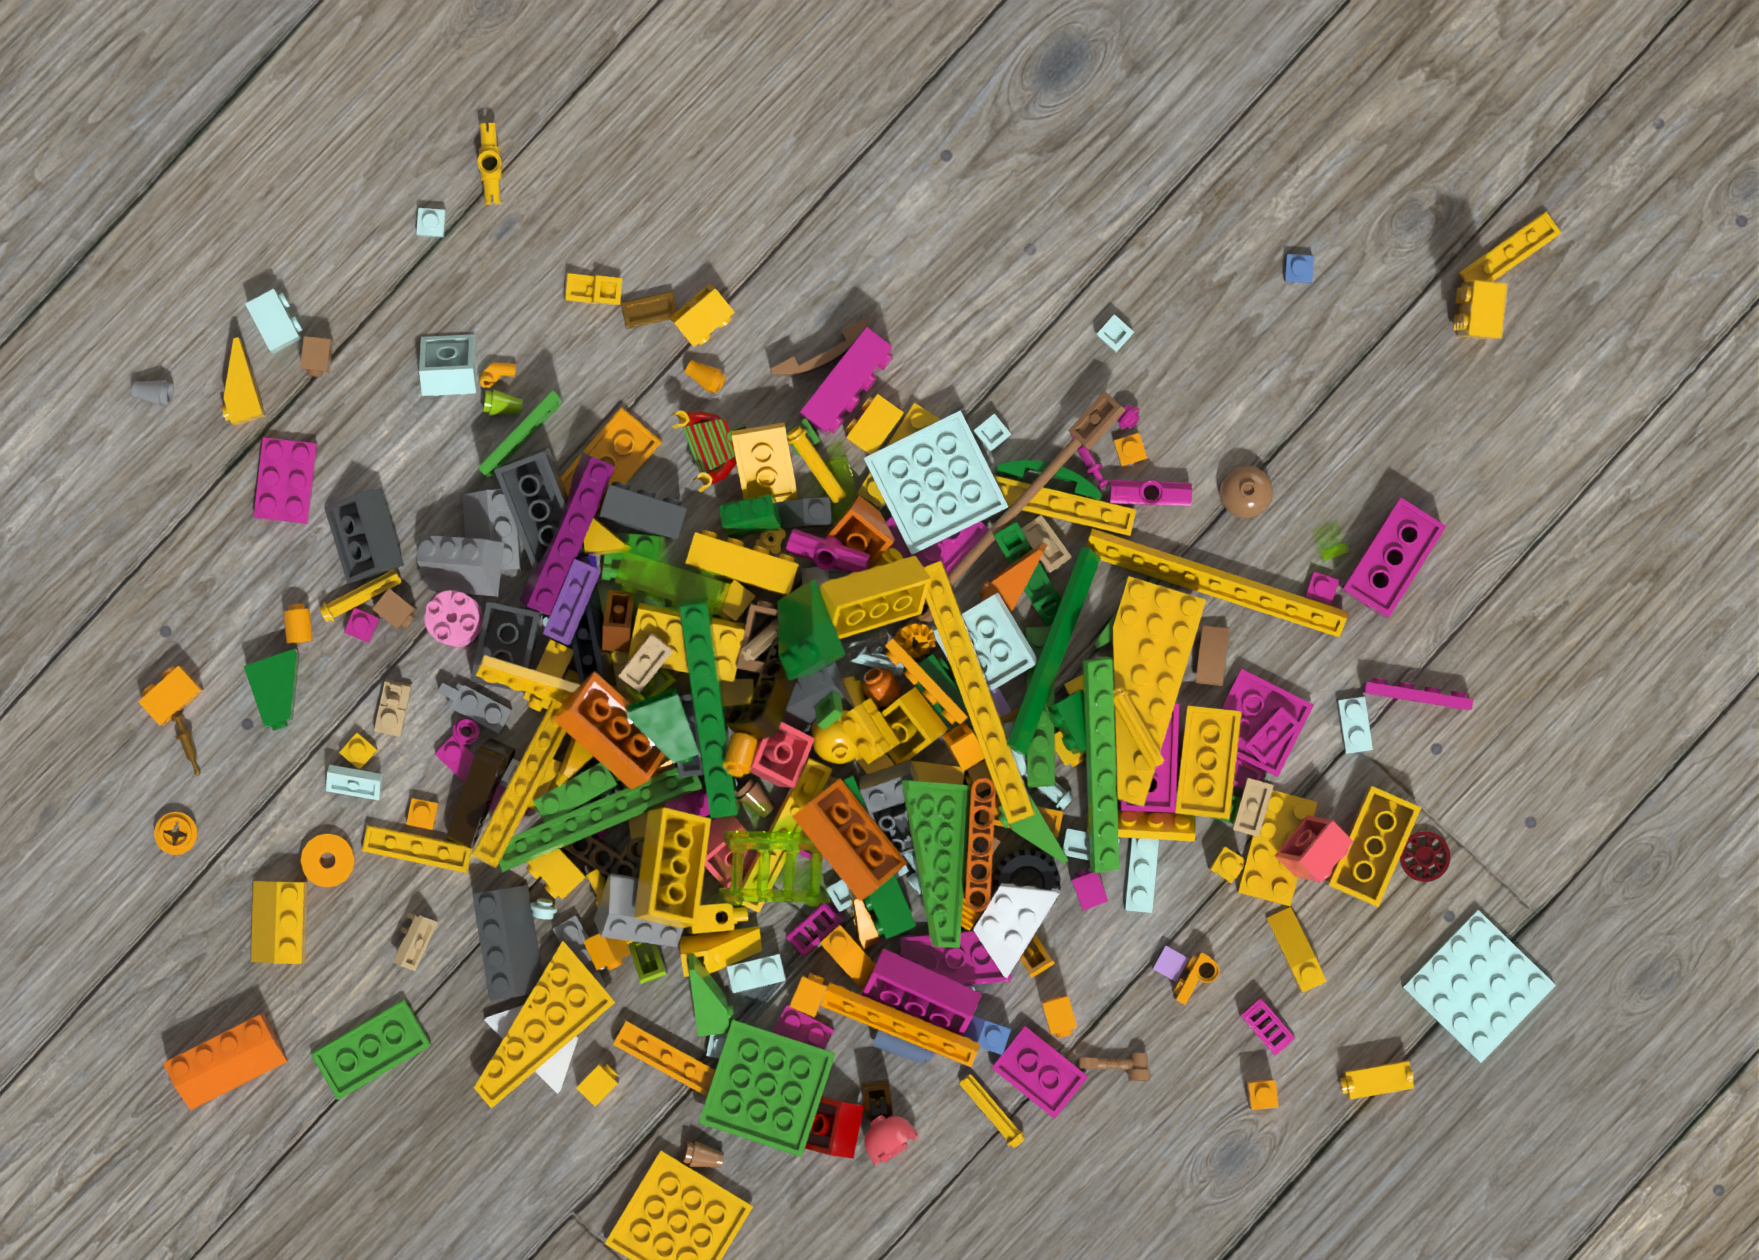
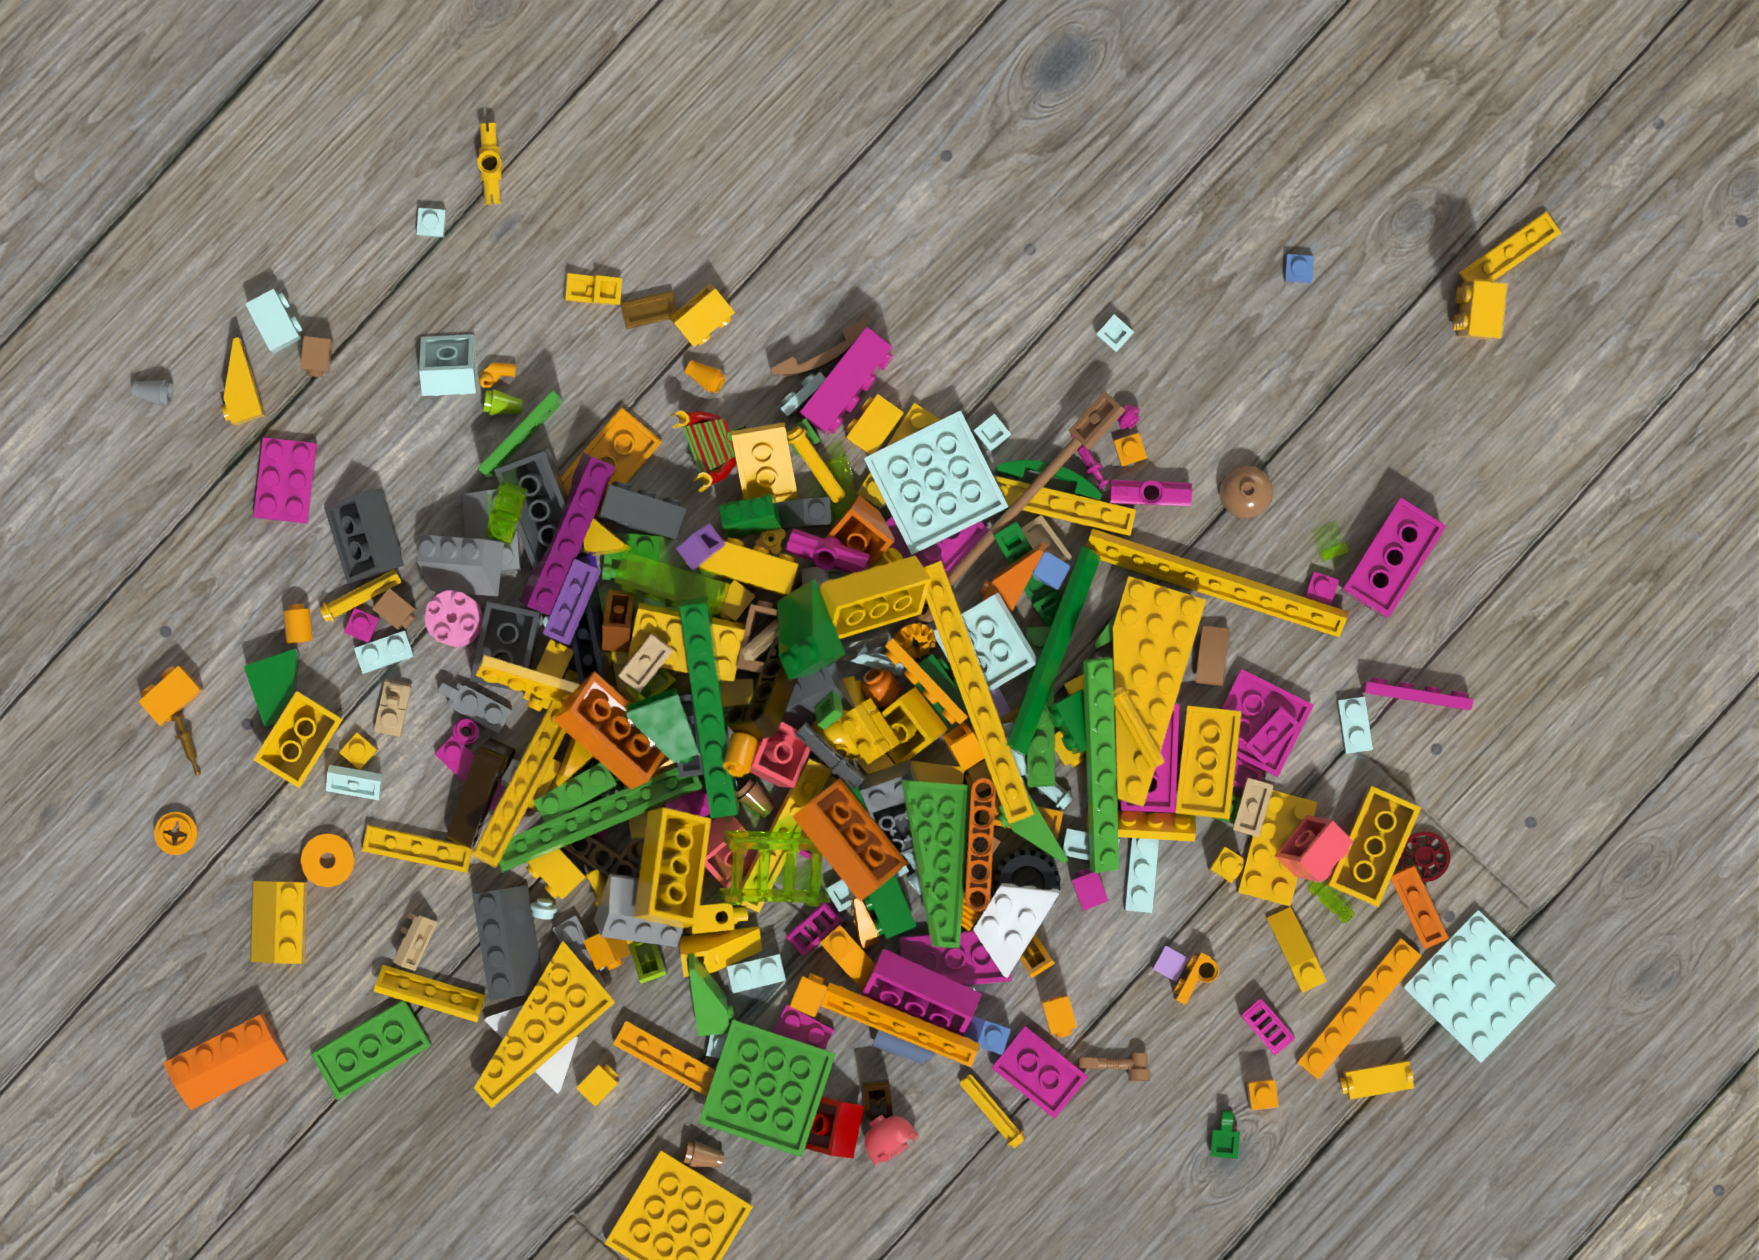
(298, 739): none -> yellow slope
(384, 652): none -> light aqua plate
(422, 813): light orange plate -> none
(429, 993): none -> yellow plate
(506, 513): none -> clear neon green slope
(701, 546): none -> medium lavender brick
(793, 401): none -> light aqua plate
(830, 756): none -> dark grey pin
(1051, 570): none -> medium blue slope
(1225, 1140): none -> green plate
(1331, 901): none -> clear neon green axle
(1359, 1008): none -> light orange plate
(1419, 906): none -> orange plate

